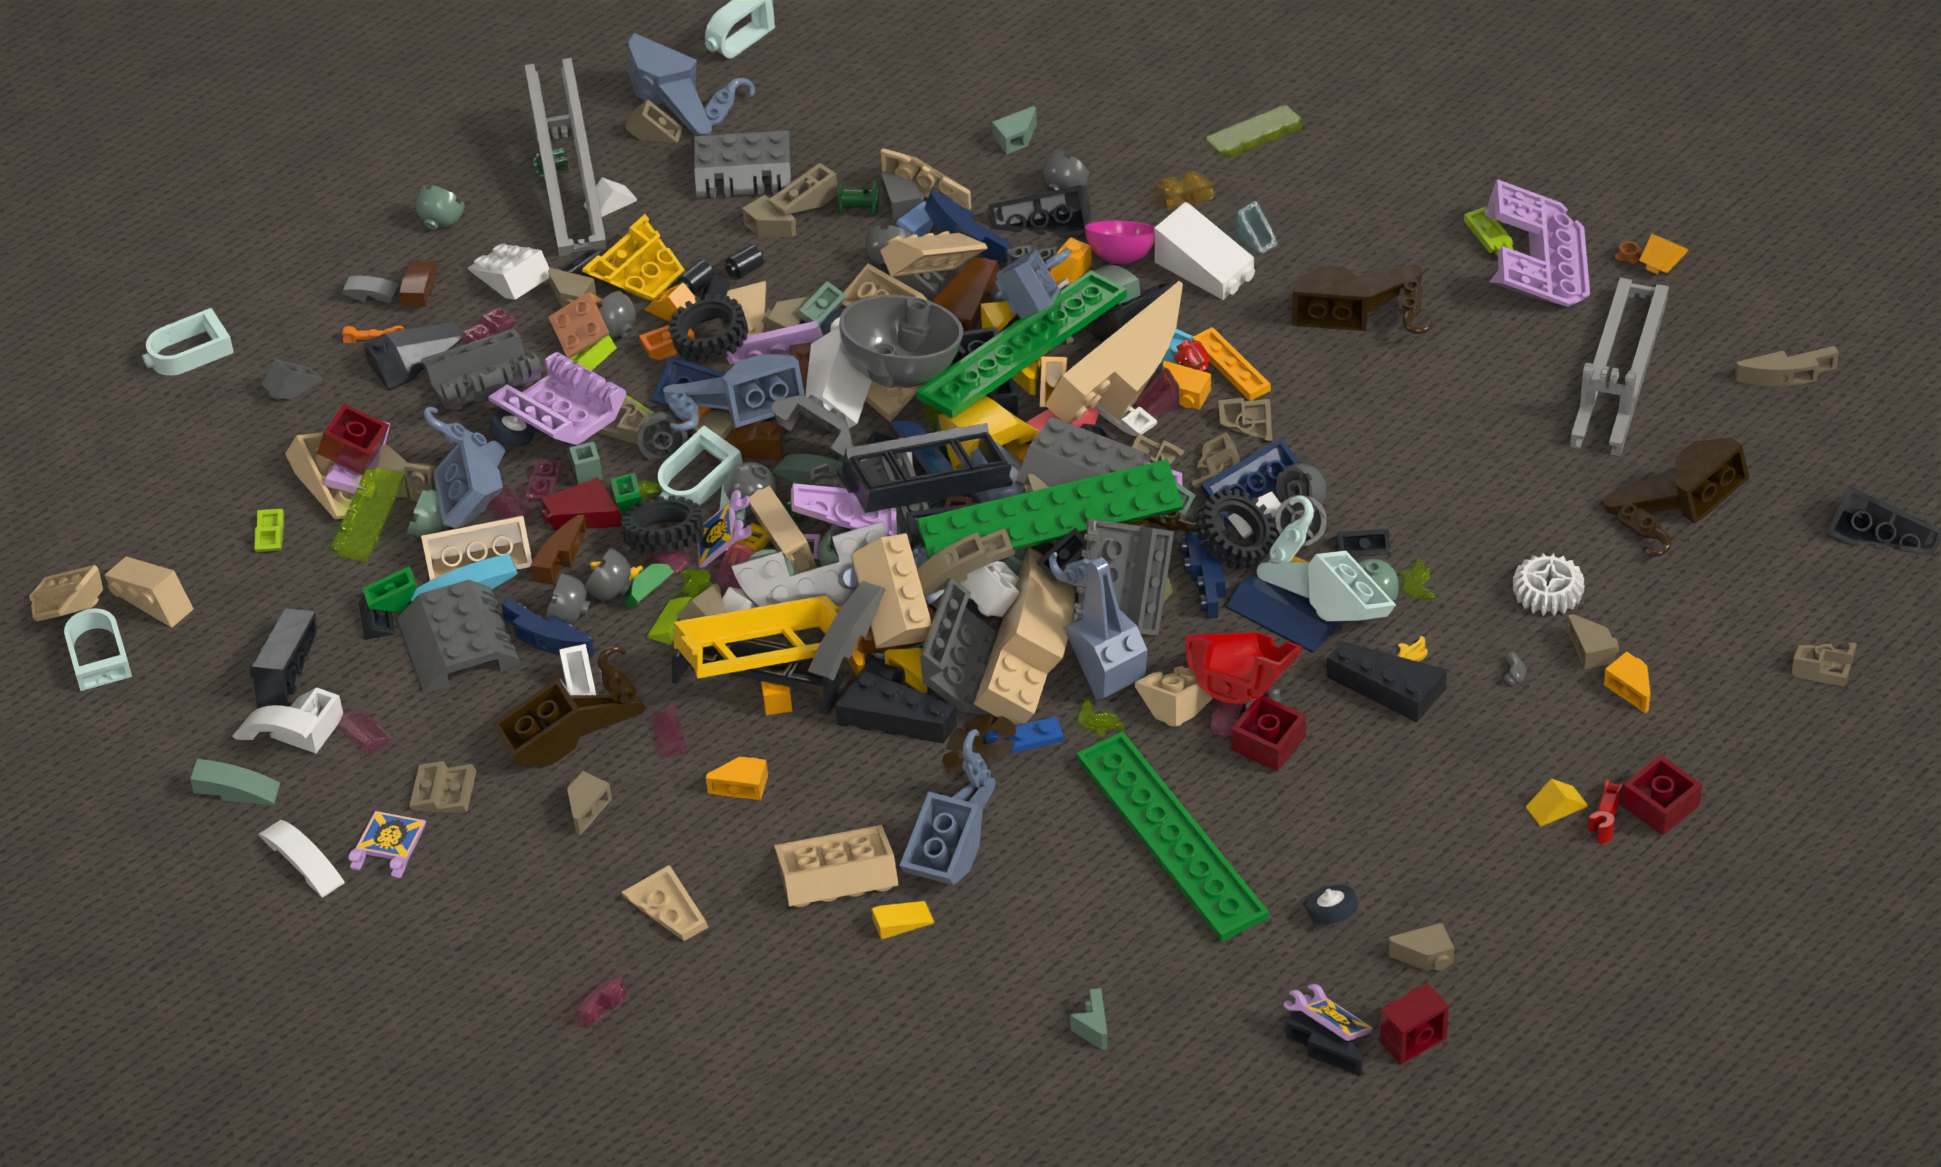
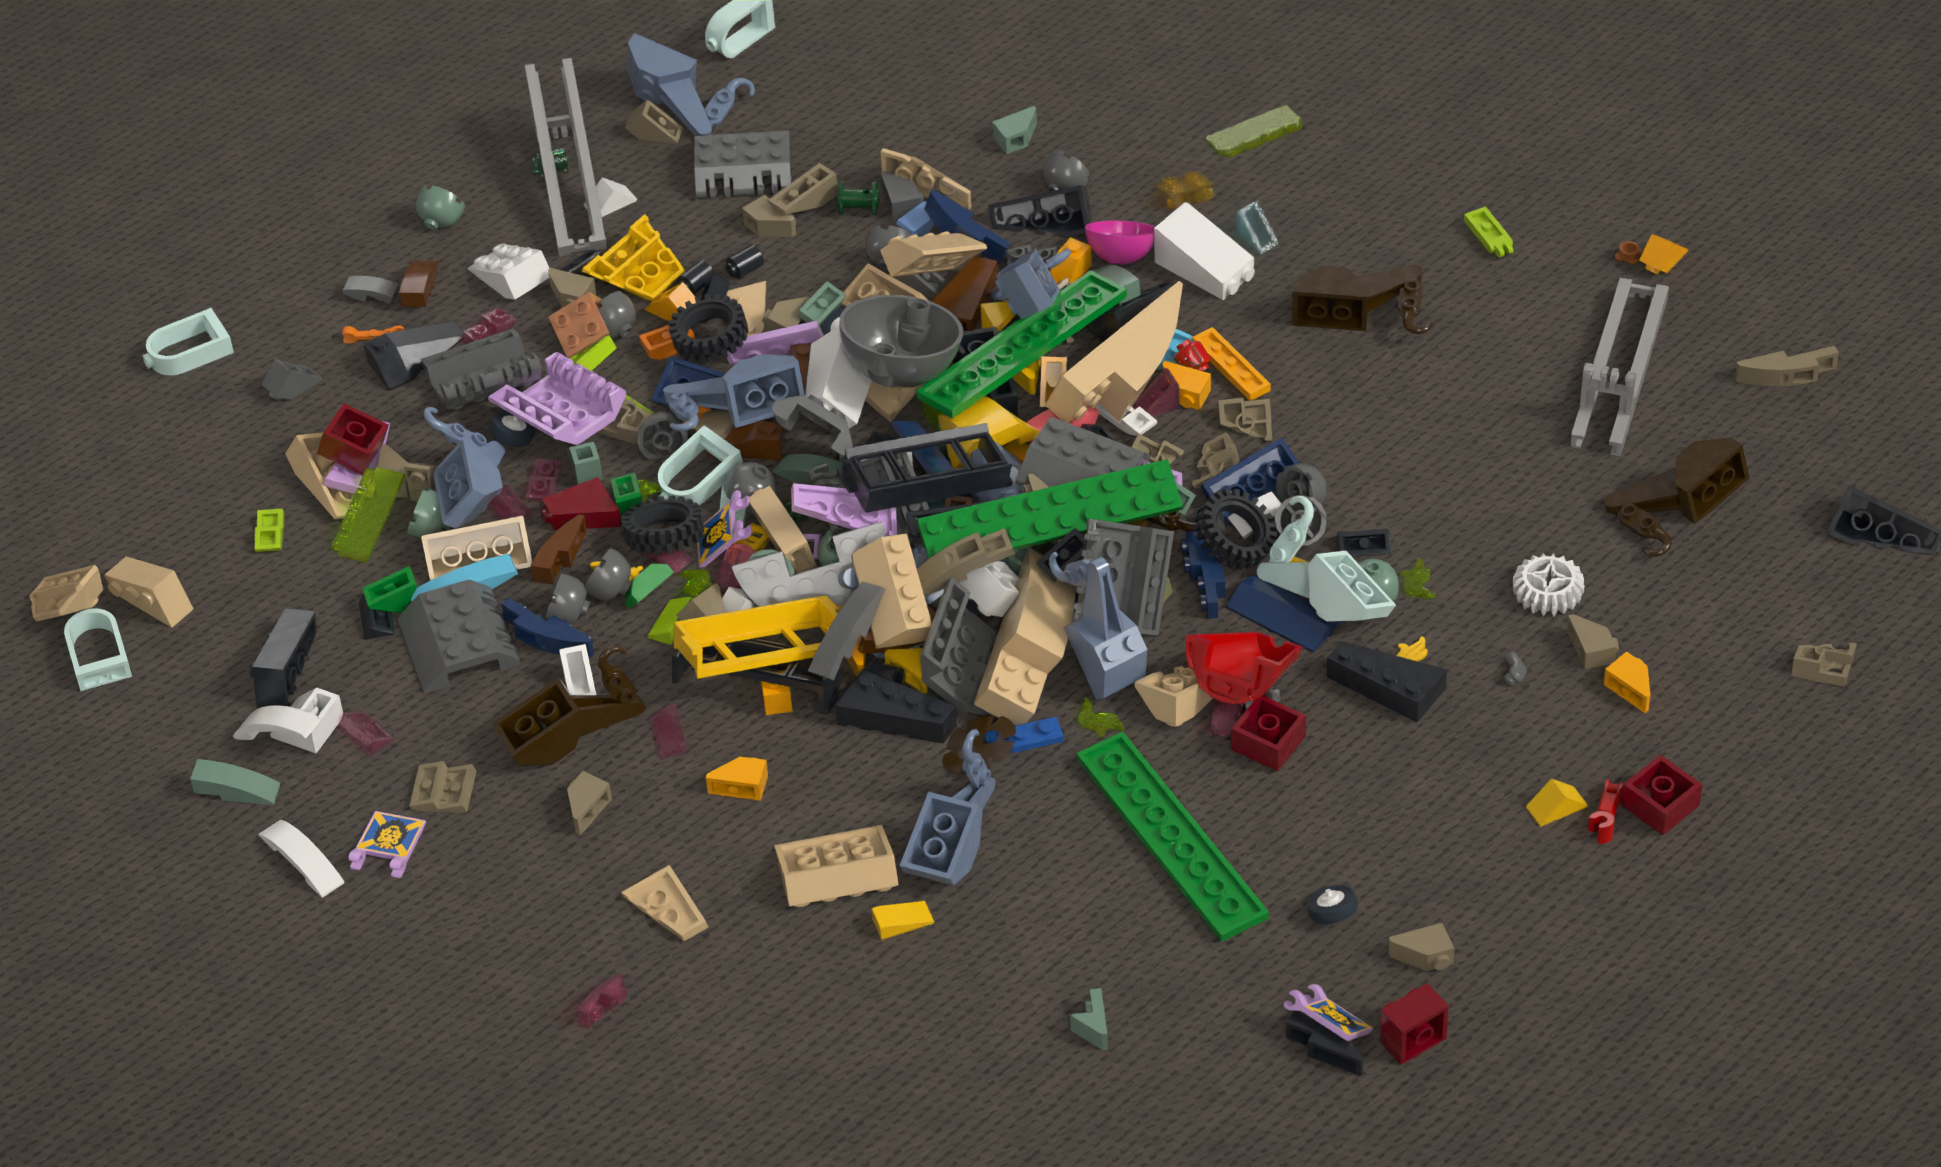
(1554, 265): lavender slope -> none

